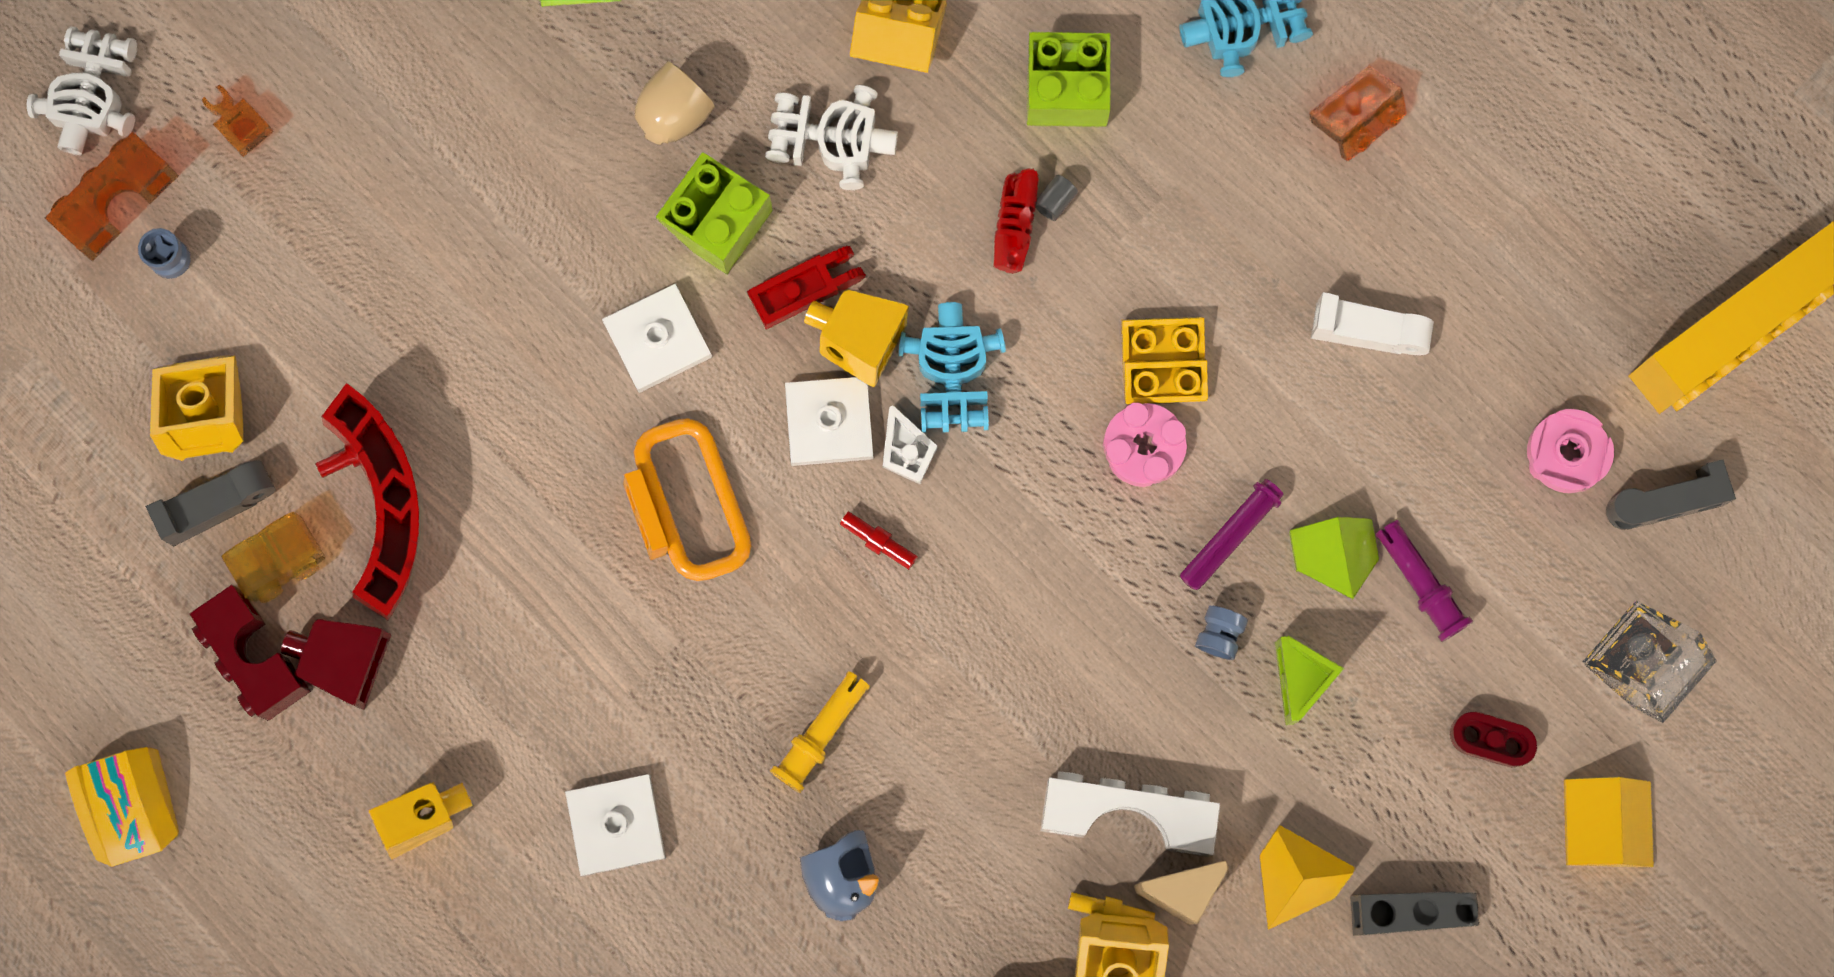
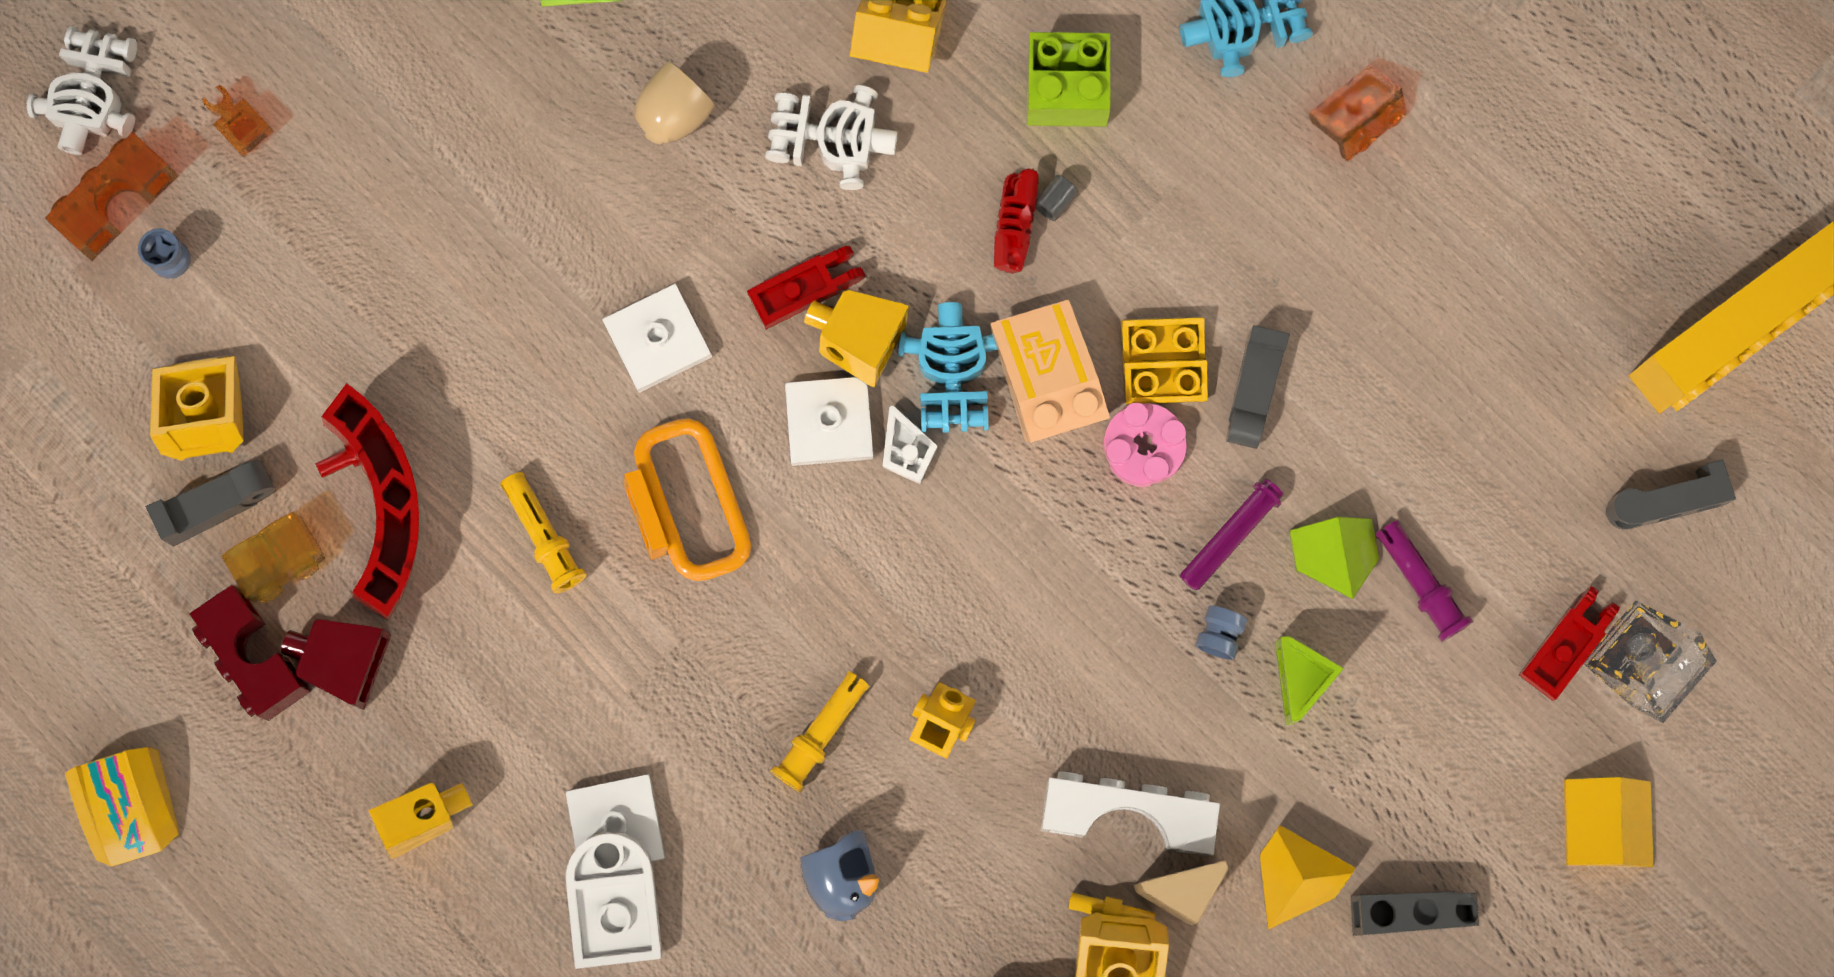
(550, 548): none -> yellow pin
(613, 906): none -> white plate
(715, 212): lime slope -> none
(878, 540): red bar -> none
(942, 719): none -> yellow brick
(1049, 371): none -> light nougat slope
(1255, 385): none -> dark grey leg
(1370, 327): white leg -> none
(1492, 738): dark red plate -> none
(1567, 646): none -> red hinge
(1580, 473): bright pink plate -> none

